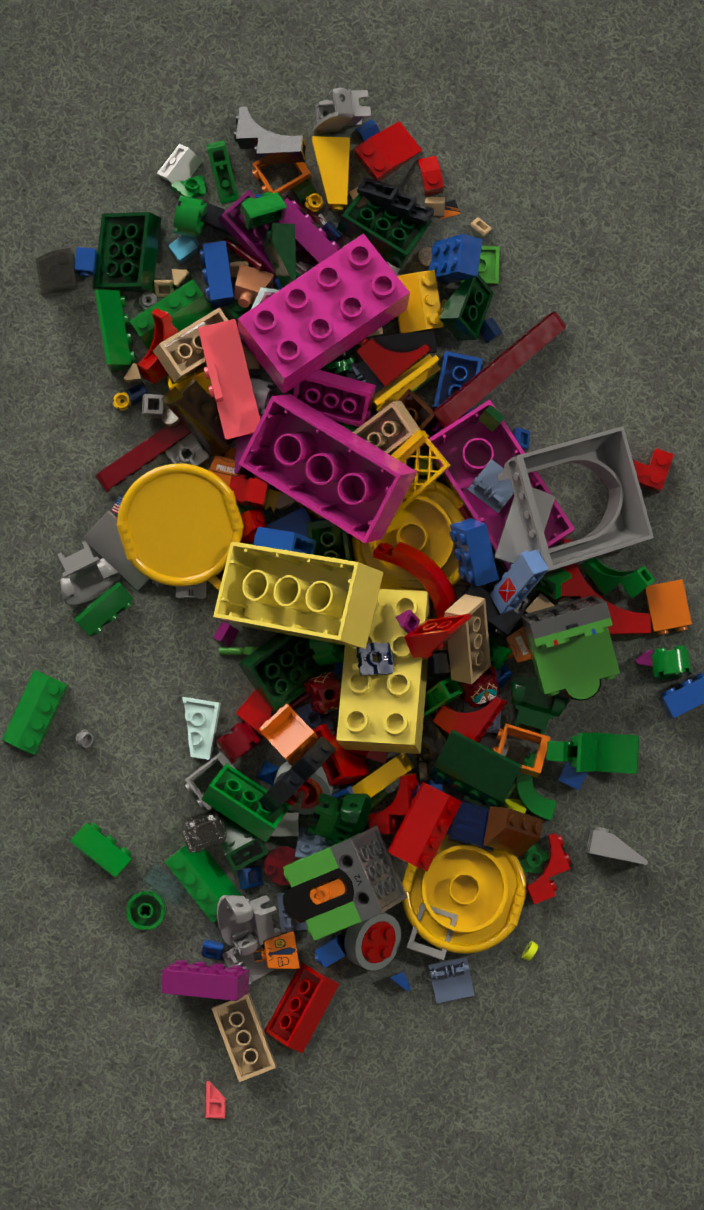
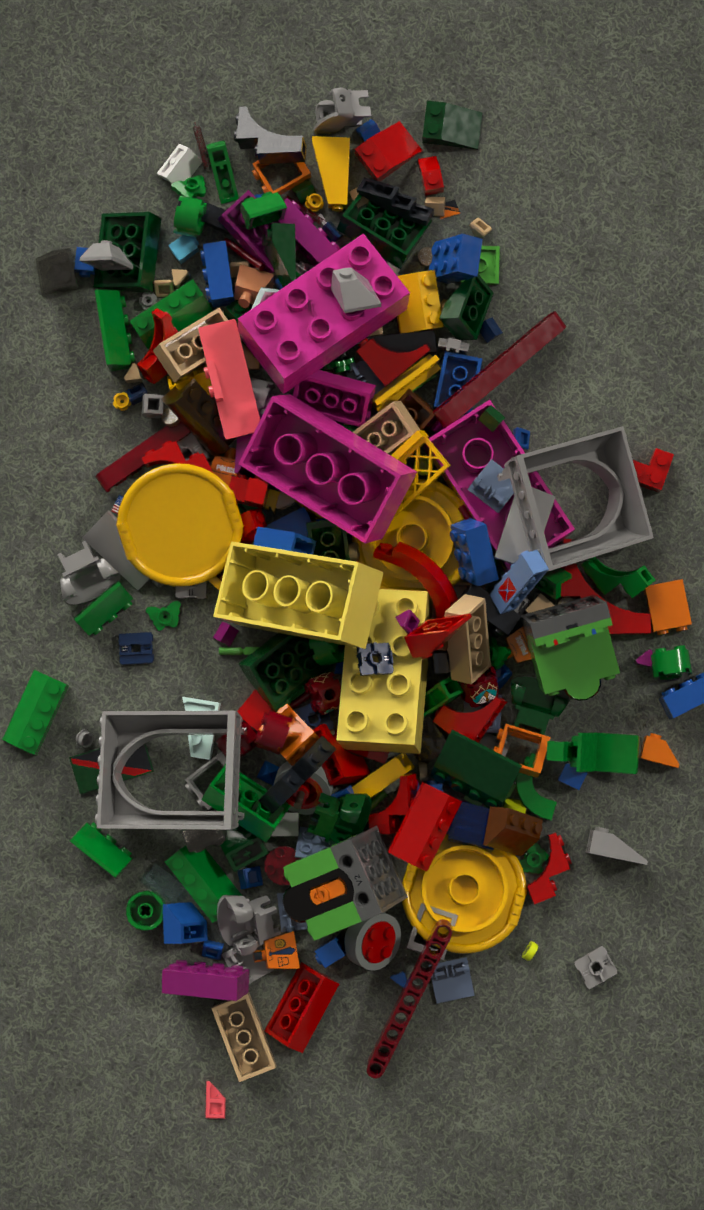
(87, 769): none -> tile
(106, 257): none -> light grey slope
(127, 640): none -> dark blue piece
(127, 731): none -> light grey panel
(171, 454): none -> red arch
(172, 612): none -> green animal
(183, 924): none -> blue slope
(203, 148): none -> piece
(273, 732): none -> dark red brick
(353, 291): none -> light grey slope
(354, 552): none -> dark tan tile
(405, 1007): none -> dark red beam
(451, 125): none -> dark green slope
(453, 345): none -> light grey piece
(584, 965): none -> light grey piece
(657, 751): none -> orange slope

